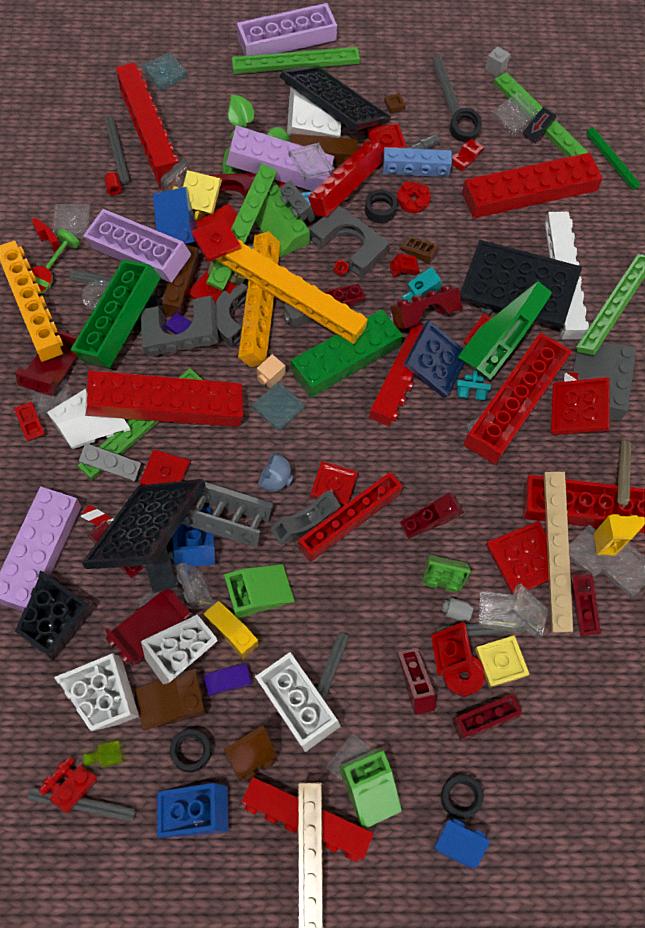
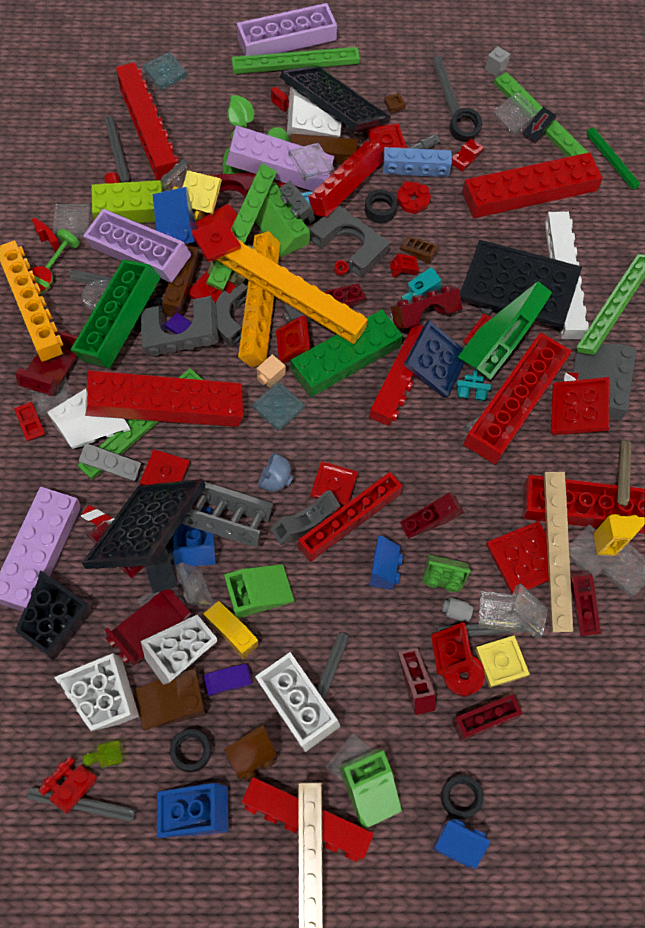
(126, 199): none -> lime brick
(280, 99): none -> red bracket
(292, 339): none -> red plate
(385, 564): none -> blue slope

